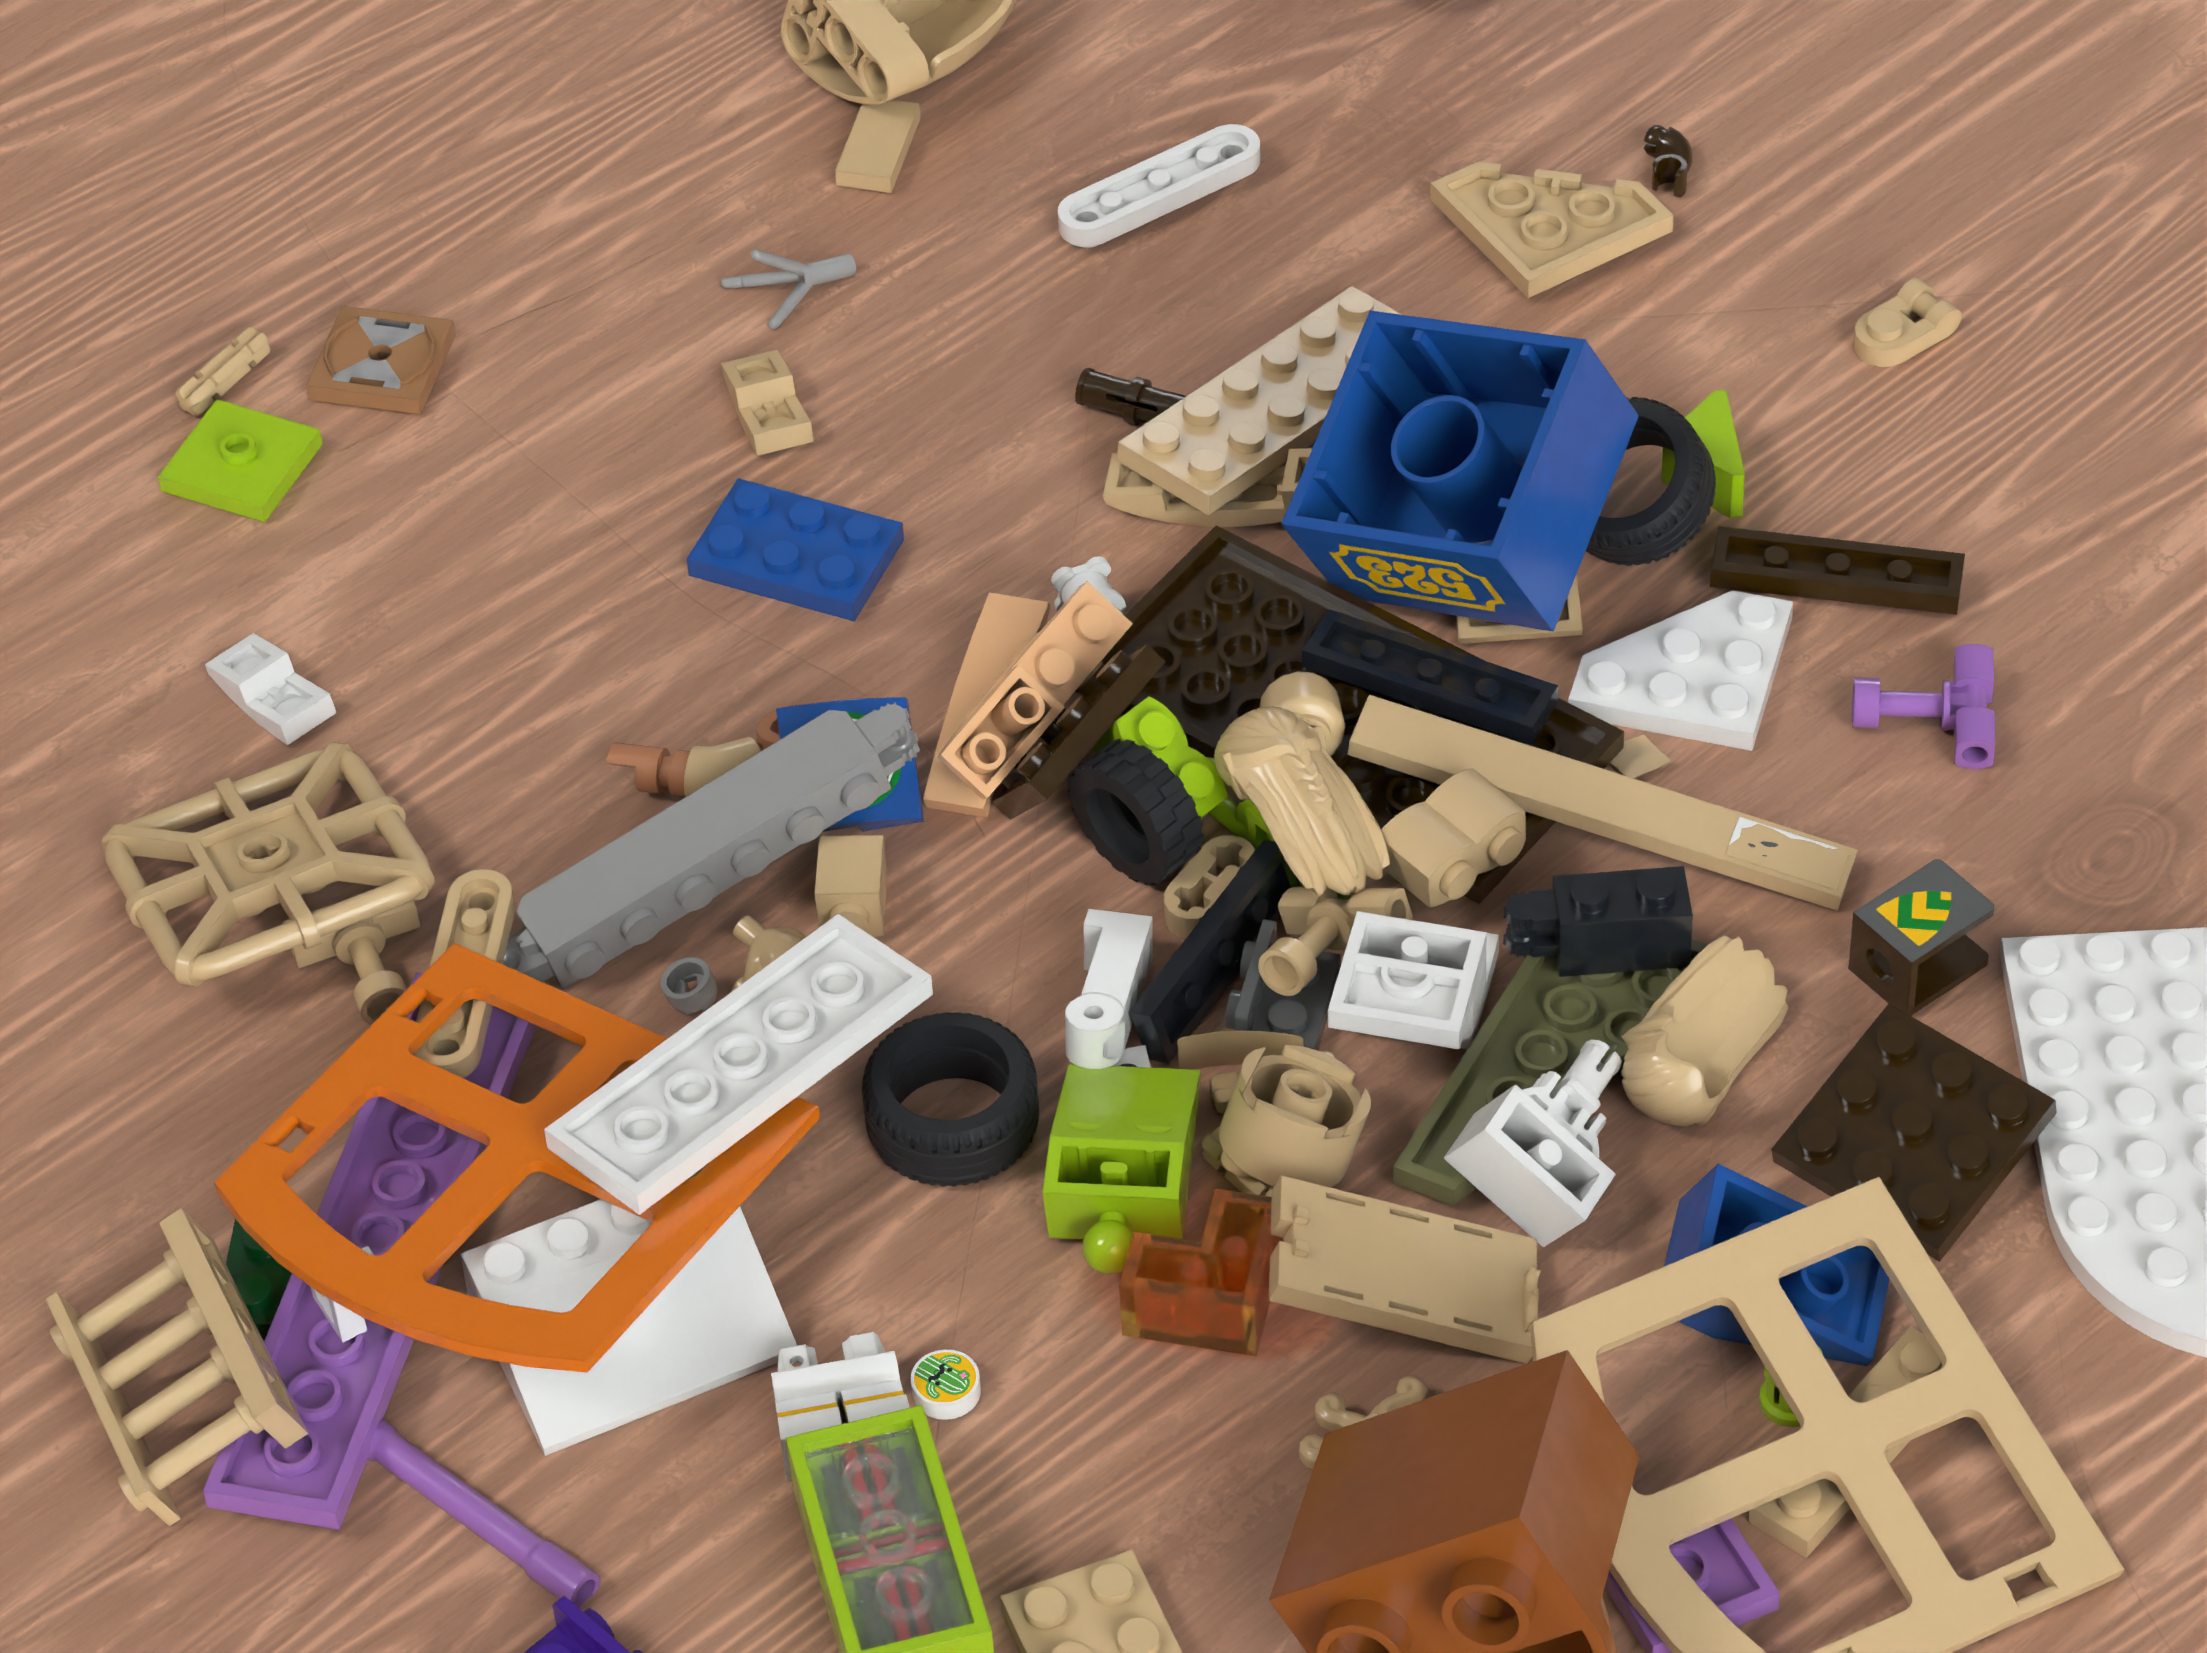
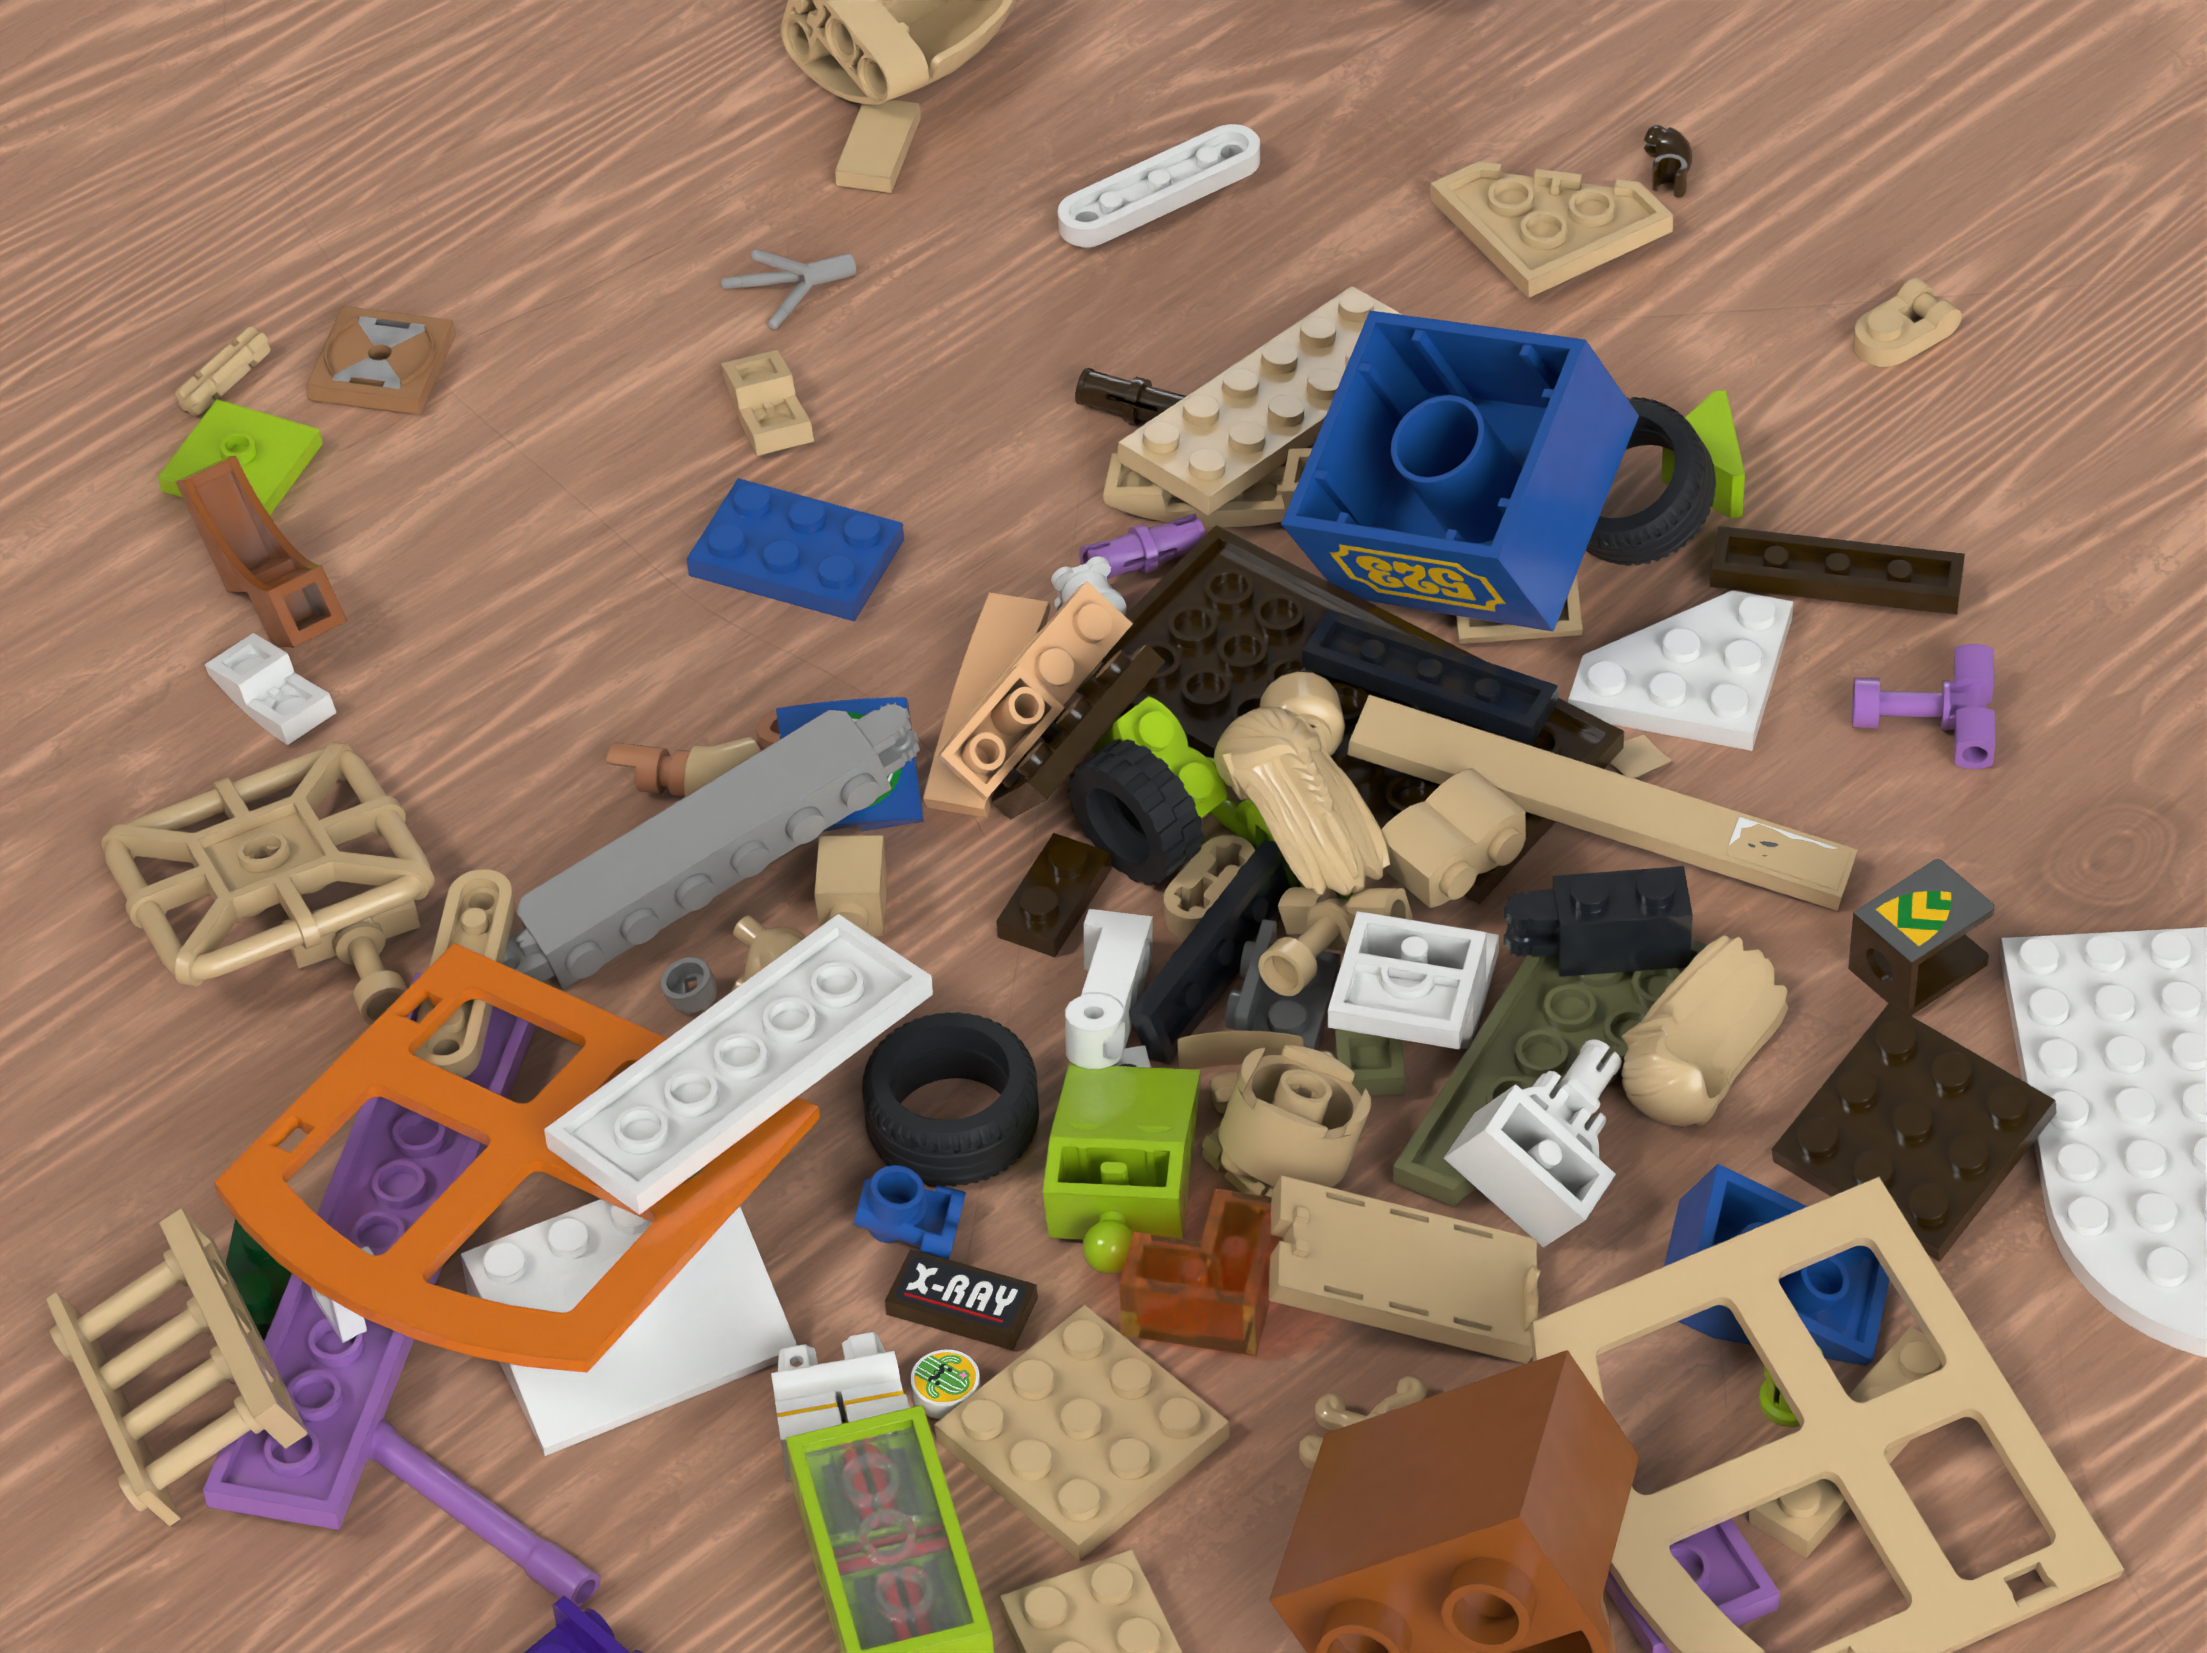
(257, 558): none -> dark orange arch
(900, 1209): none -> blue plate
(961, 1299): none -> tile
(1054, 895): none -> dark brown plate
(1082, 1432): none -> tan plate
(1146, 547): none -> medium lavender pin
(1374, 1060): none -> olive plate

